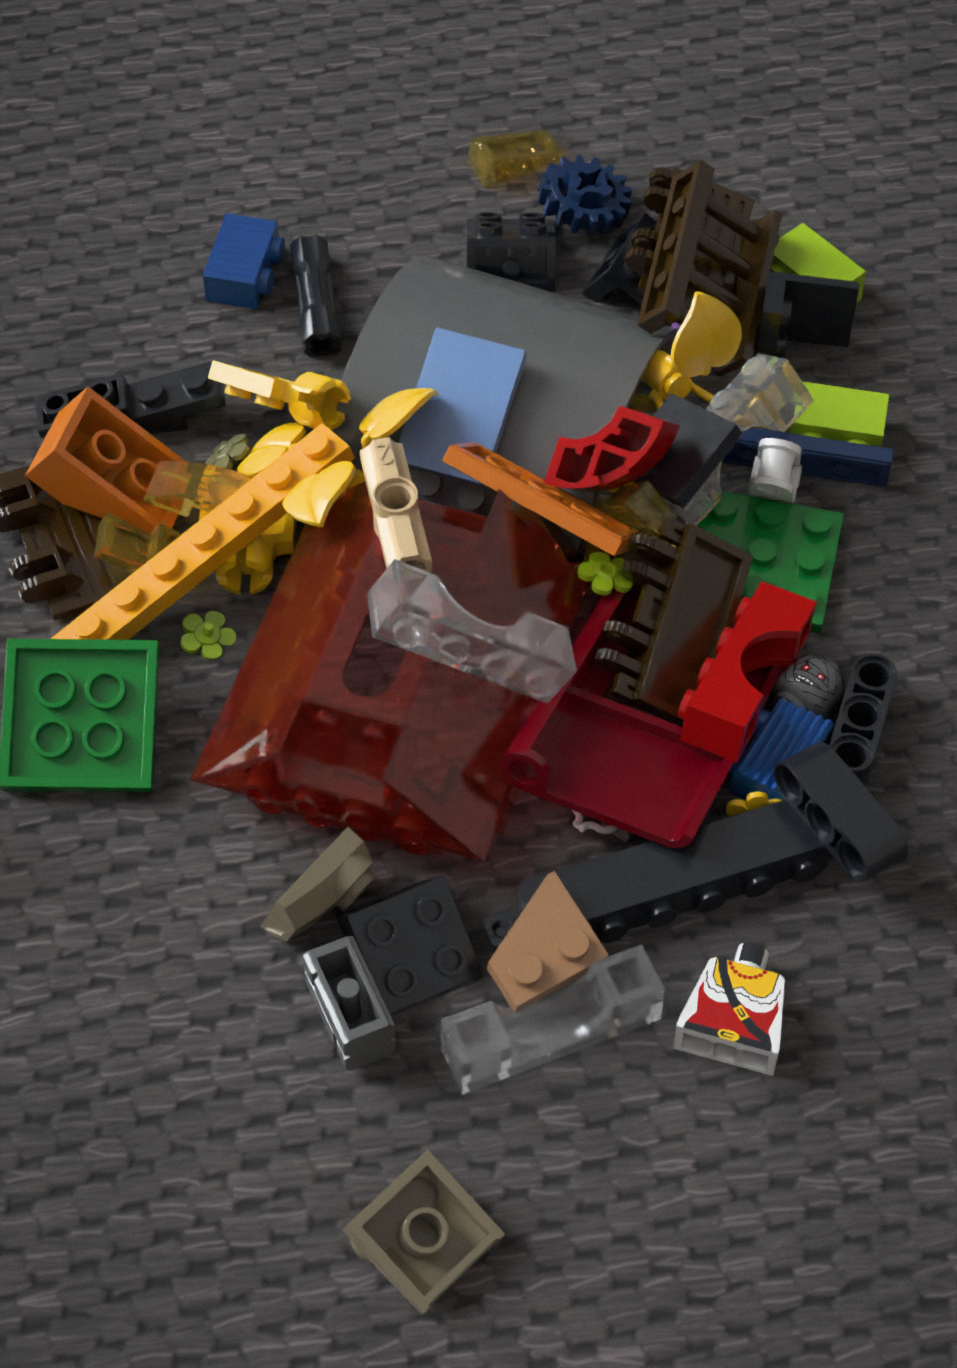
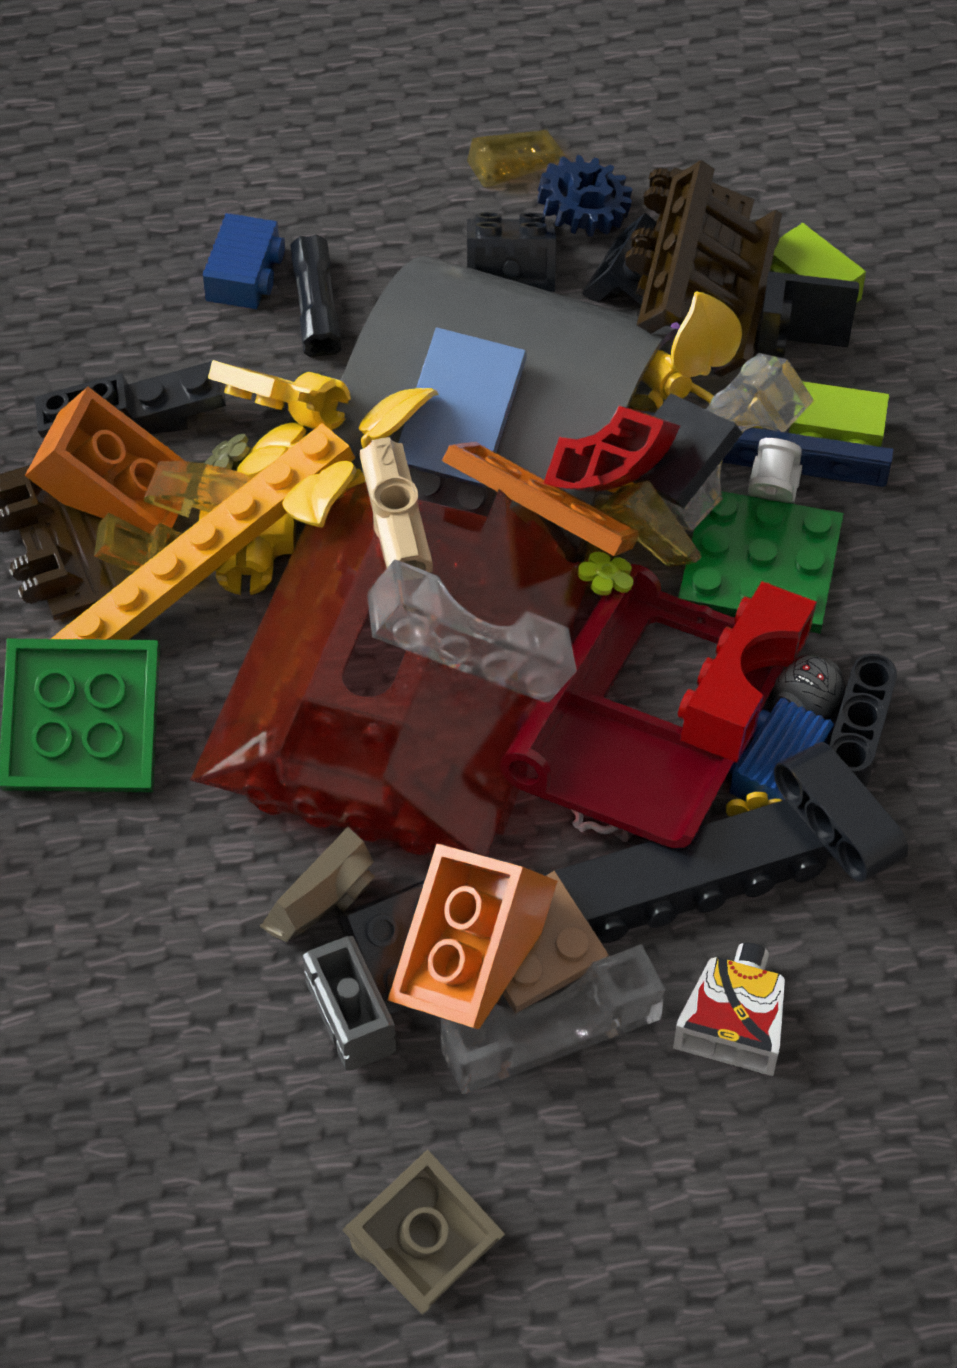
(206, 635): lime plant -> none
(469, 934): none -> orange slope
(681, 608): dark brown hinge -> none

